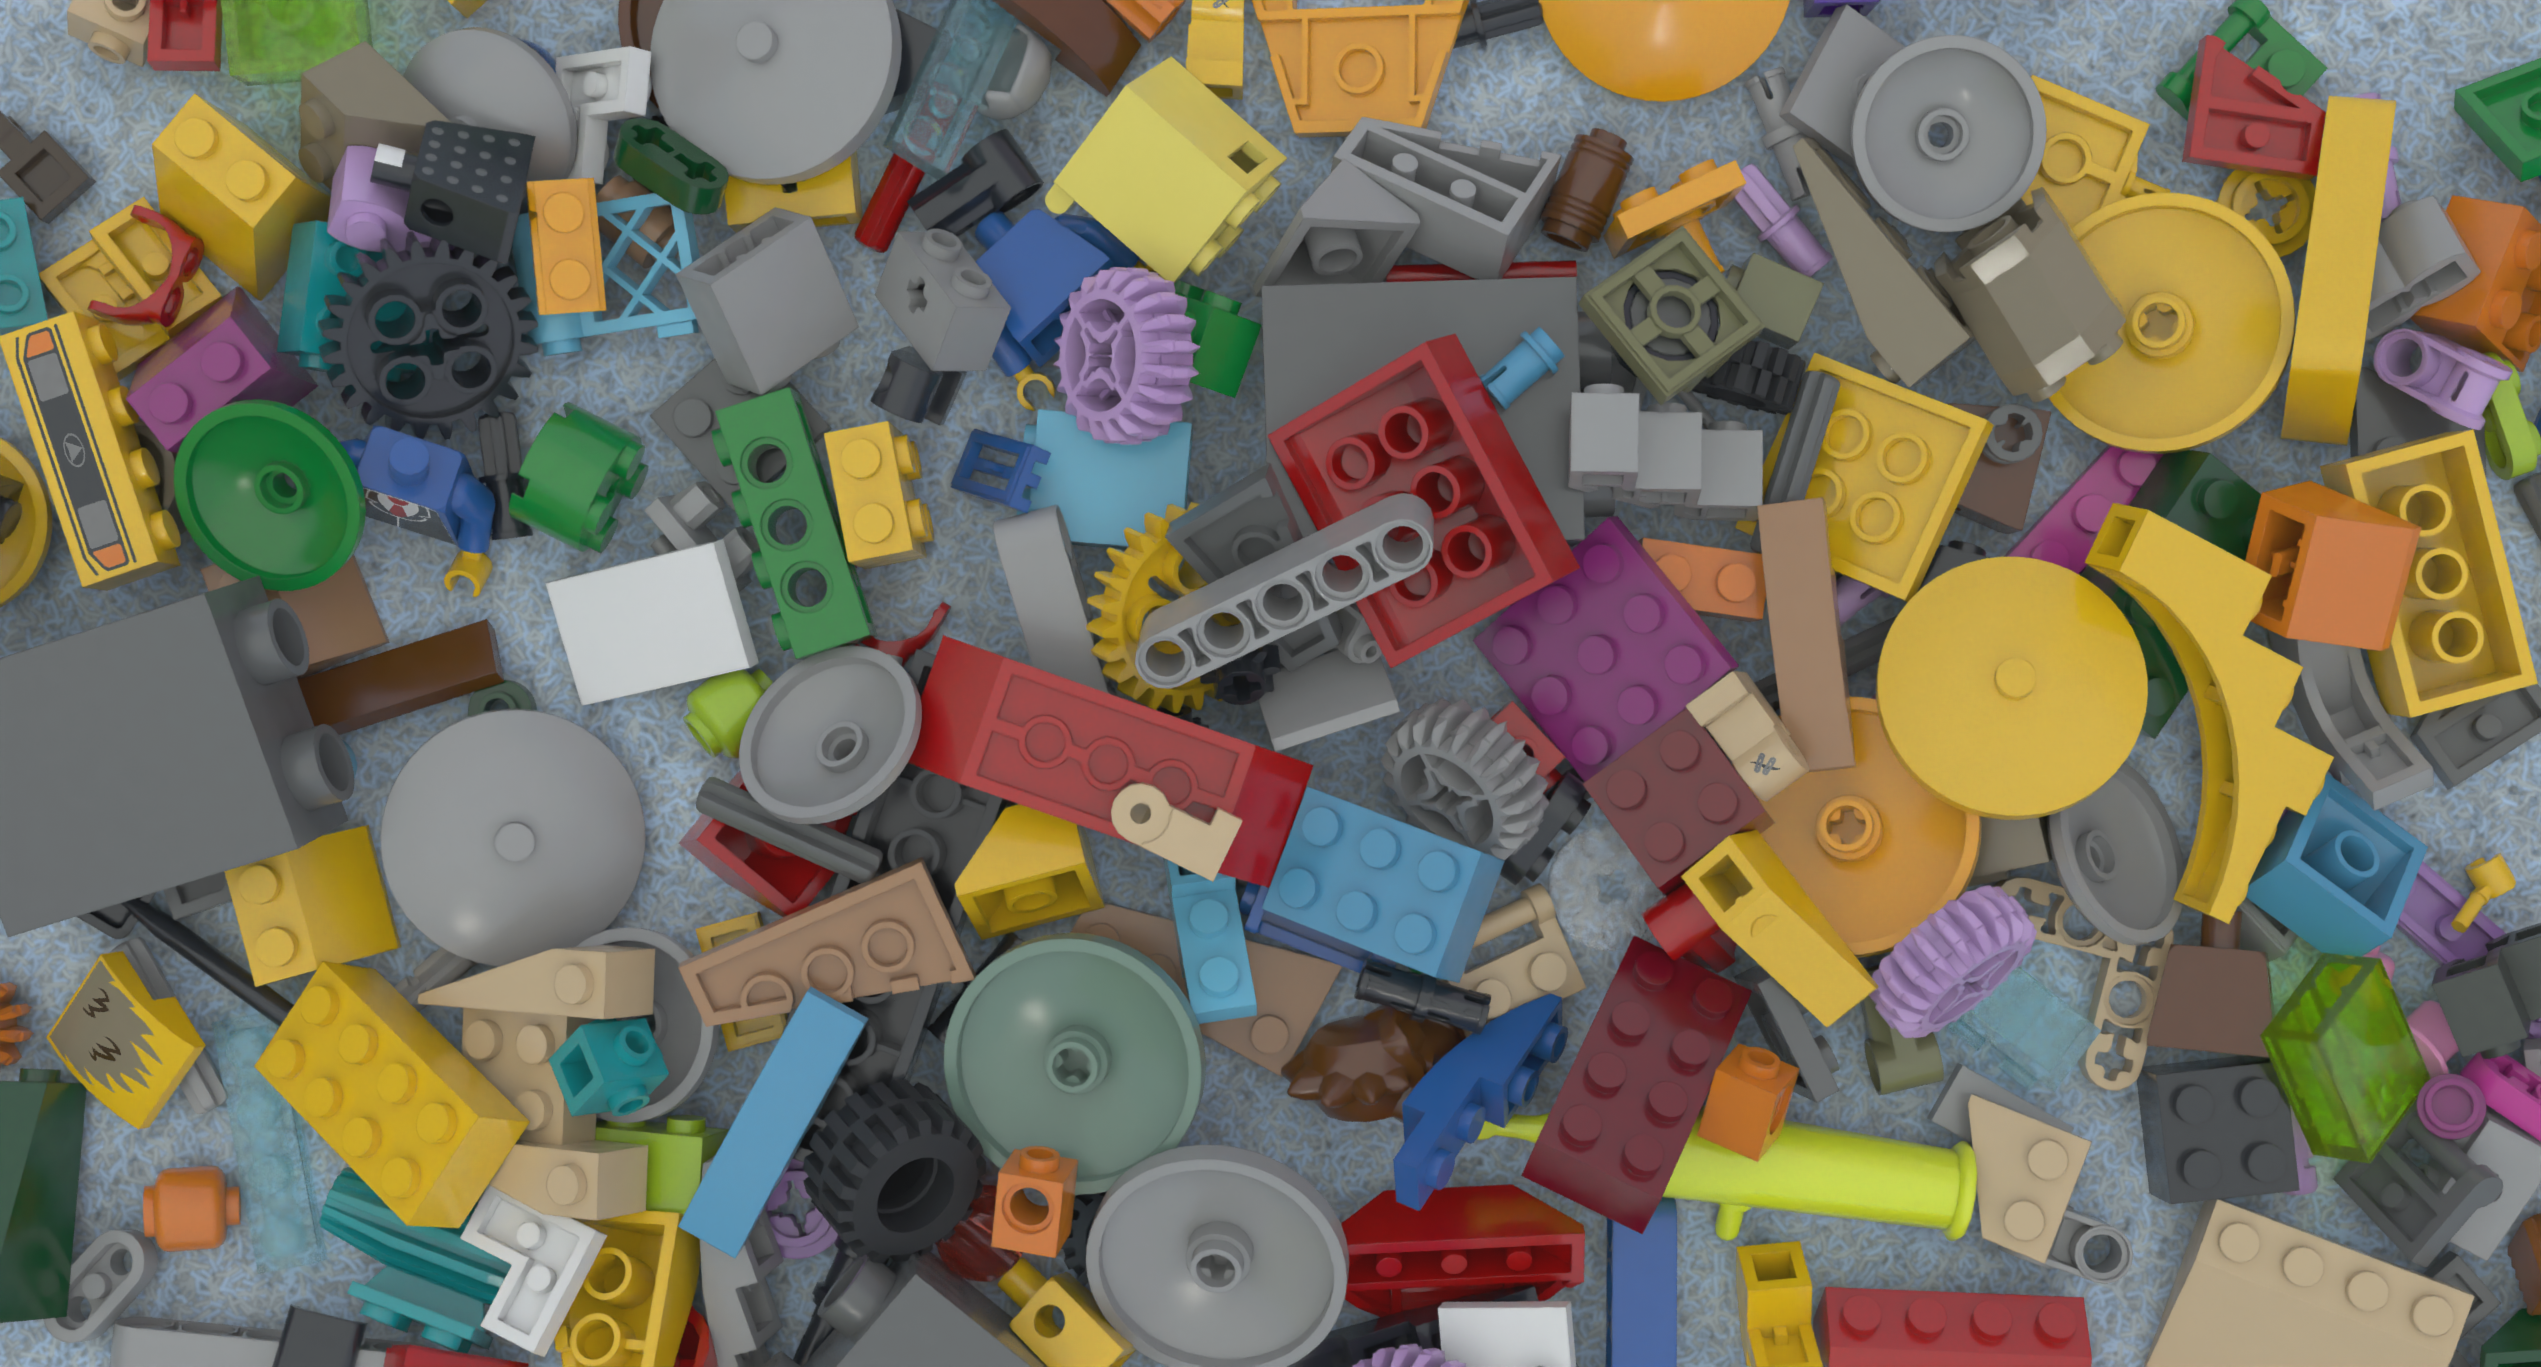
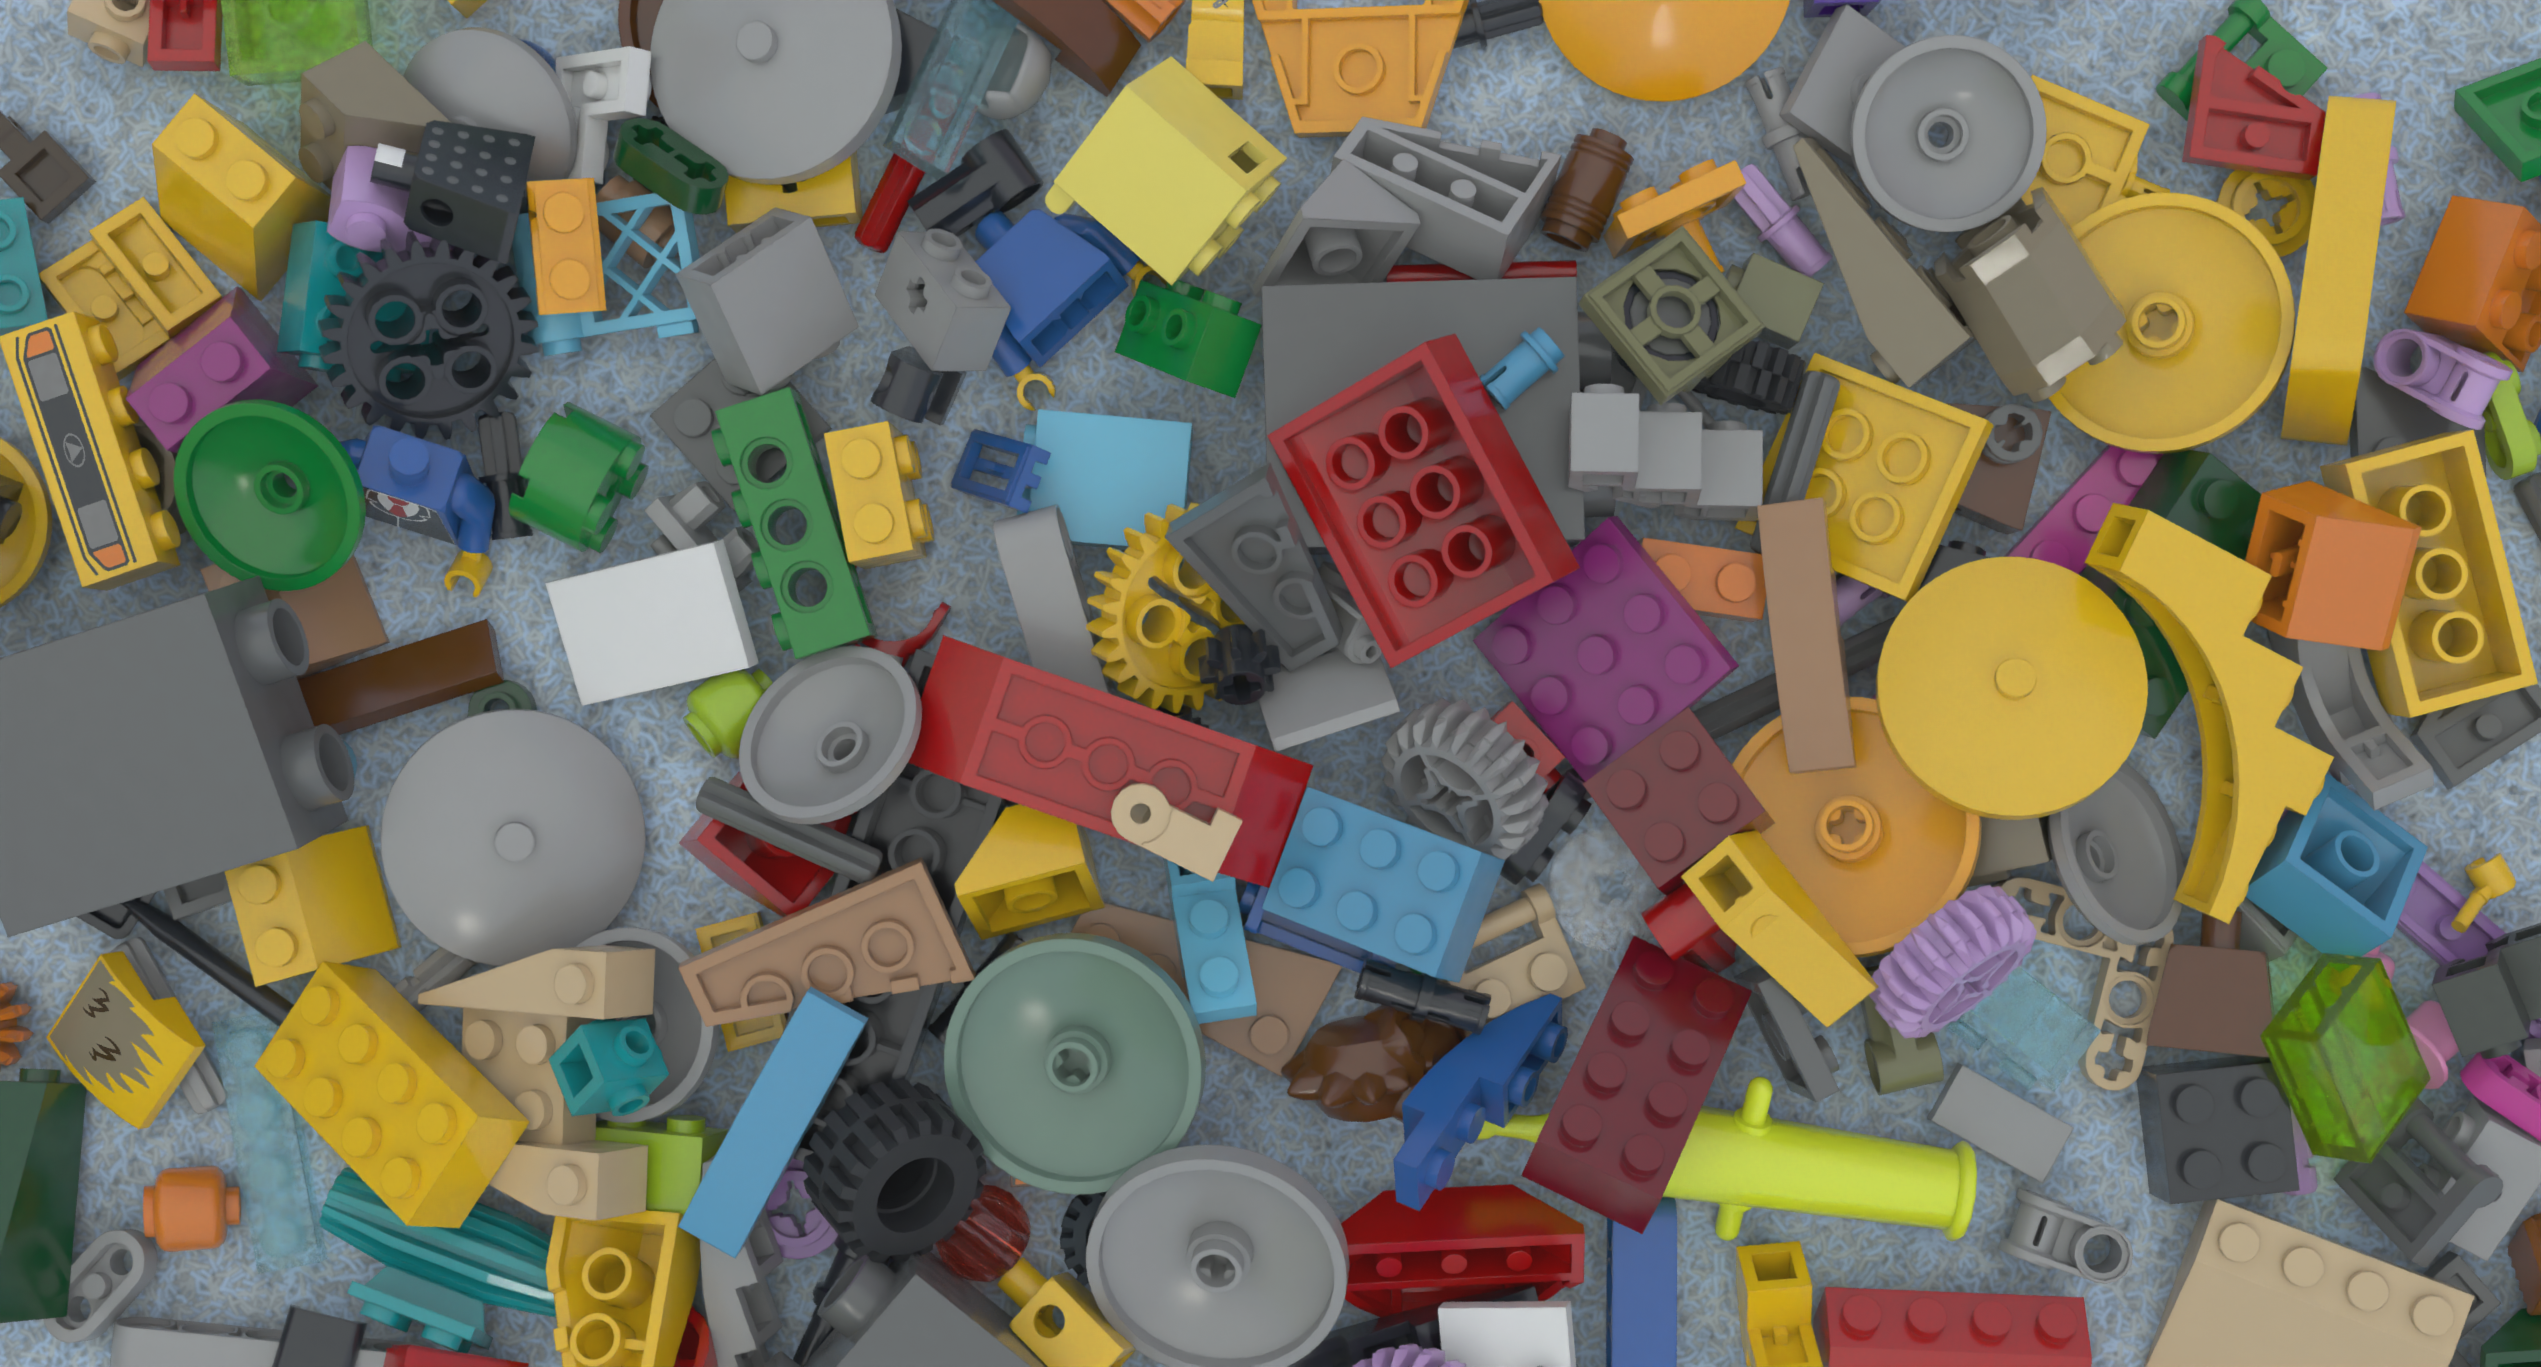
(167, 300): red cap -> none
(547, 1268): white plate -> none
(1025, 1225): orange brick -> none
(1126, 355): lavender gear -> none
(1300, 565): light grey beam -> none
(1748, 1101): orange brick -> none
(1750, 734): tan leg -> none
(2022, 1176): tan wing -> none
(2416, 264): light grey brick -> none
(2451, 1106): magenta plate -> none

